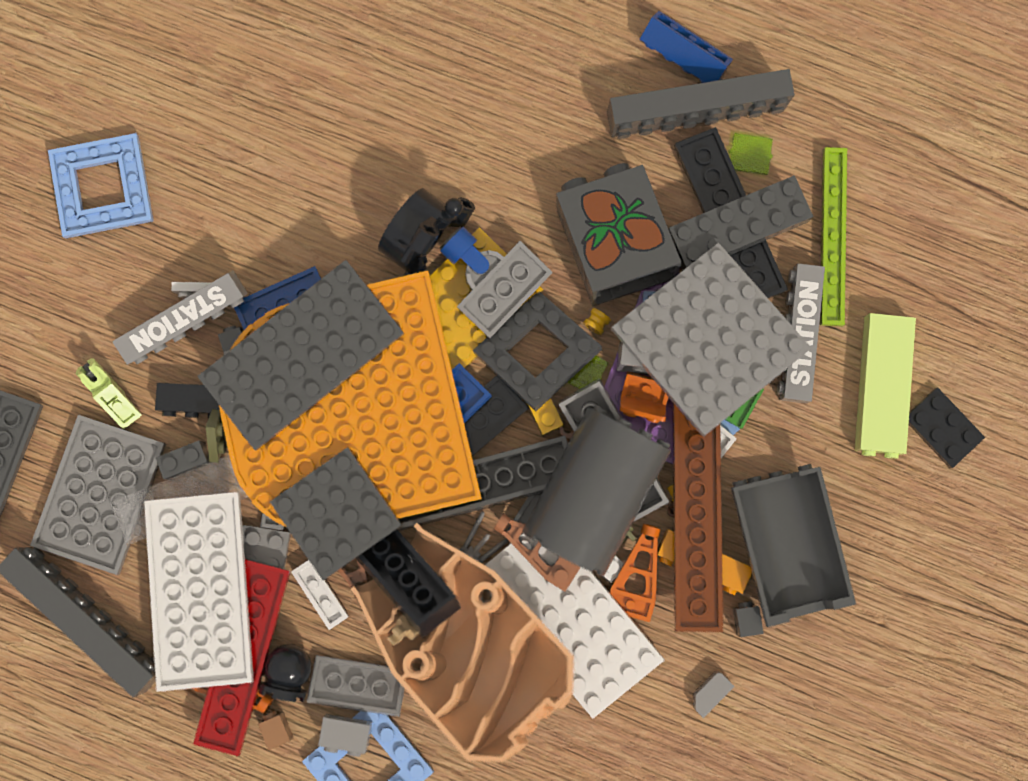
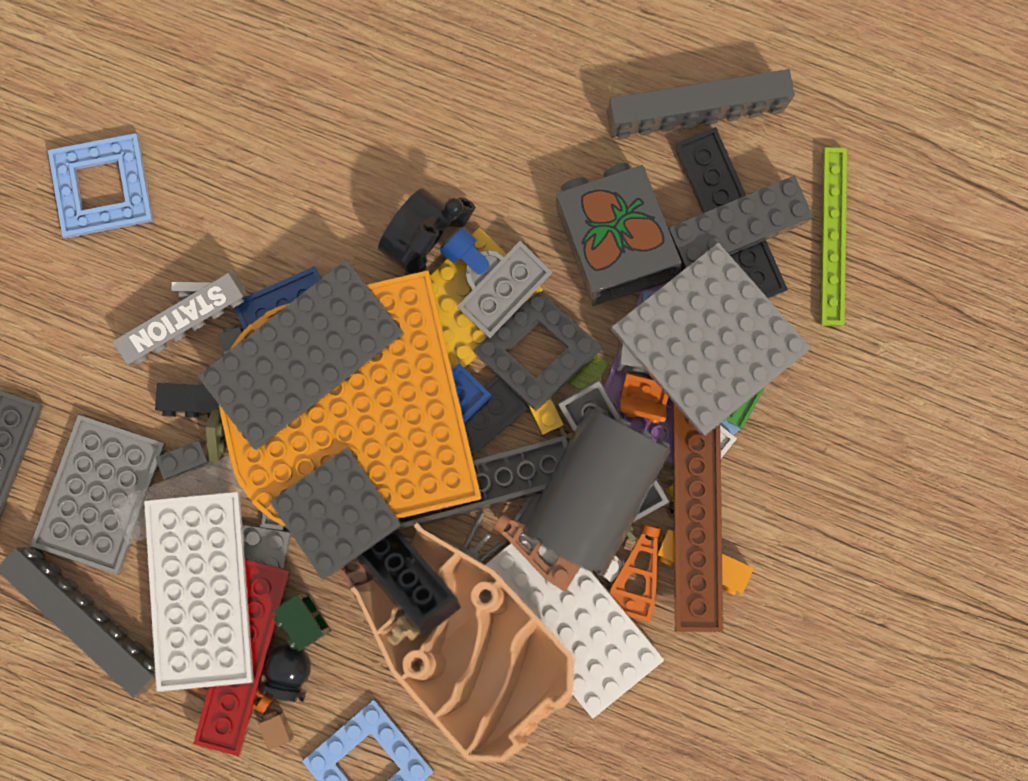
(108, 393): yellowish green plate -> none
(298, 622): none -> dark green piece
(320, 595): white plate -> none
(345, 734): light grey brick -> none
(355, 686): light grey tile -> none
(597, 321): yellow wheel -> none
(685, 48): blue brick -> none
(711, 693): light grey piece -> none
(747, 619): dark grey brick -> none
(751, 153): clear neon green piece -> none
(792, 544): dark grey cylinder -> none
(804, 316): light grey brick -> none
(885, 385): yellowish green brick -> none
(944, 428): black plate -> none

